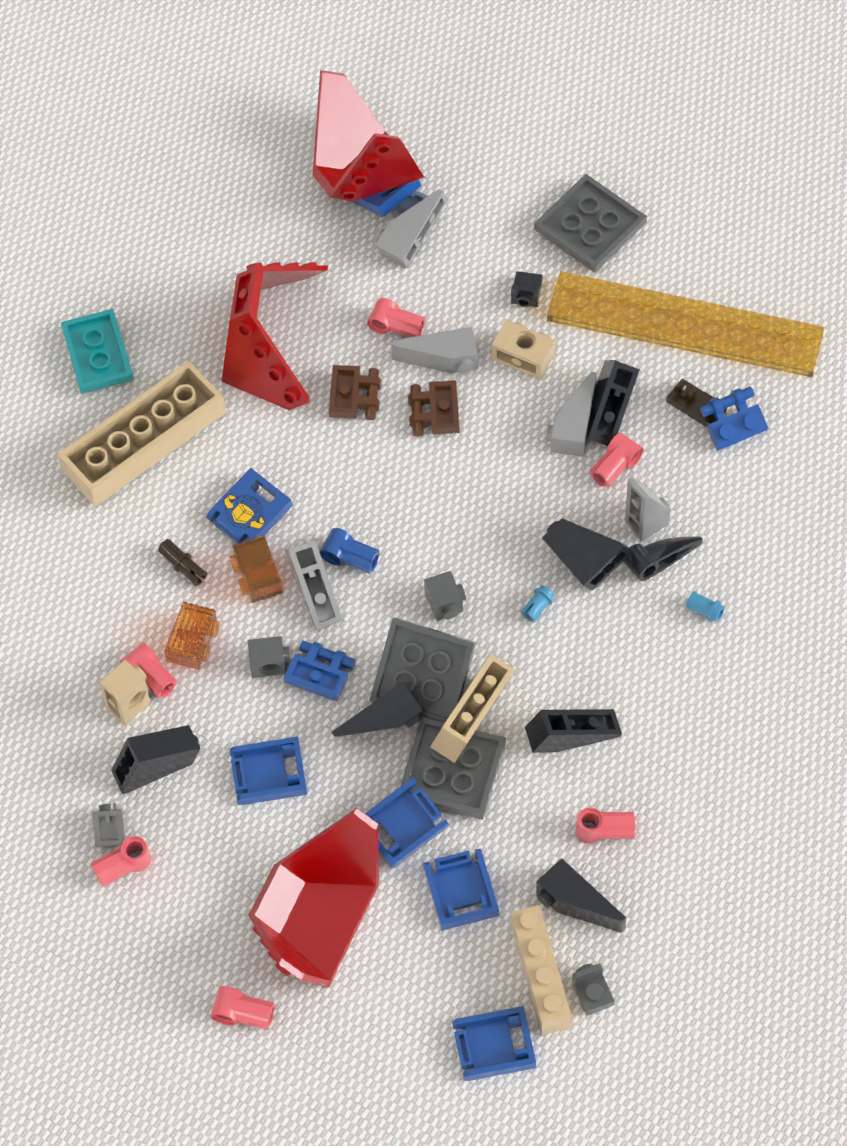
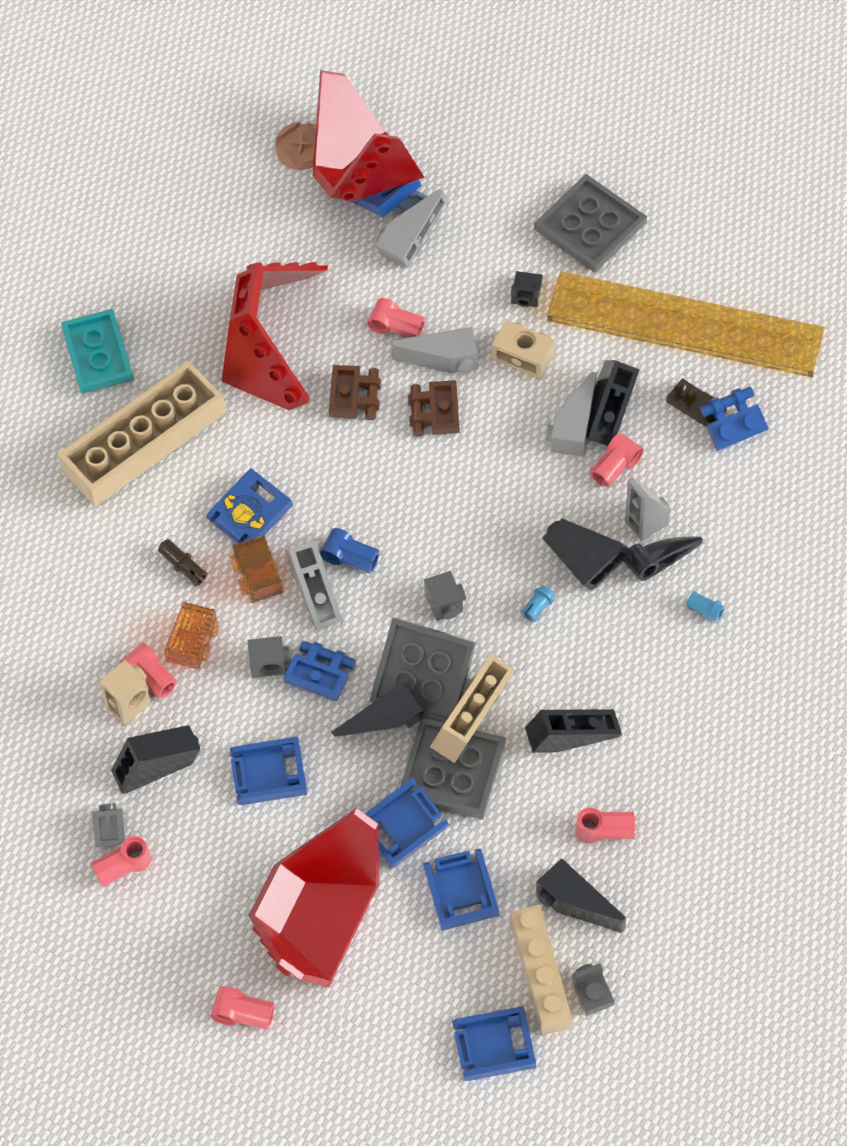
(296, 145): none -> nougat tile

